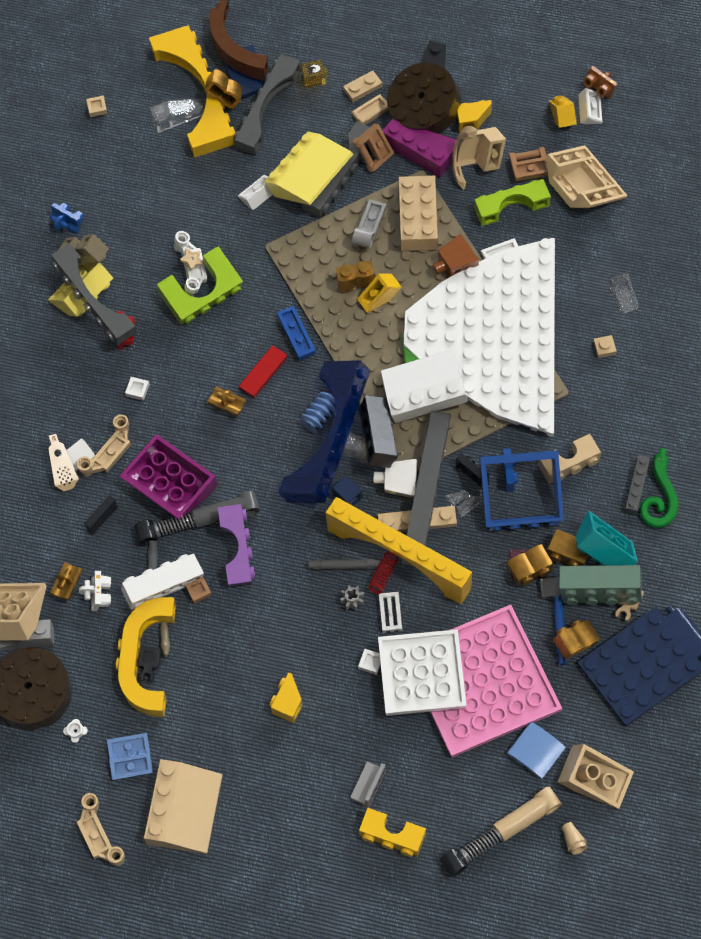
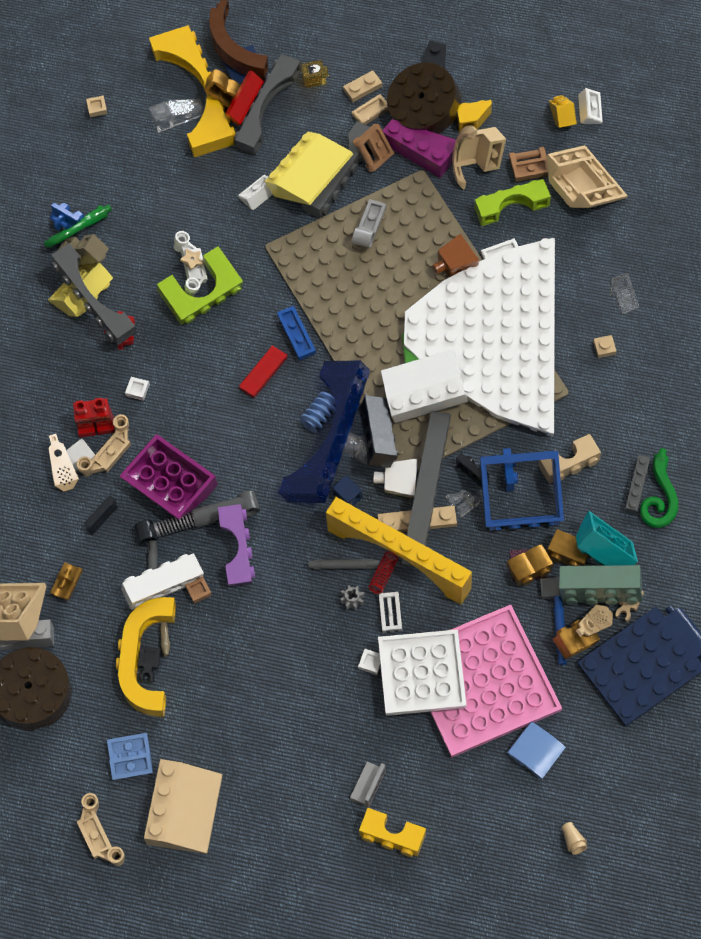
(69, 730): white plate -> none
(88, 220): none -> green plant
(91, 412): none -> red hips
(97, 583): white hips -> none
(226, 401): pearl gold hips -> none
(244, 98): none -> red tile
(288, 700): yellow slope -> none
(354, 276): pearl gold brick -> none
(379, 292): yellow slope -> none
(418, 213): tan brick -> none
(542, 804): piece -> none
(595, 620): none -> tan piece
(595, 776): tan slope -> none
(601, 82): dark orange hips -> none

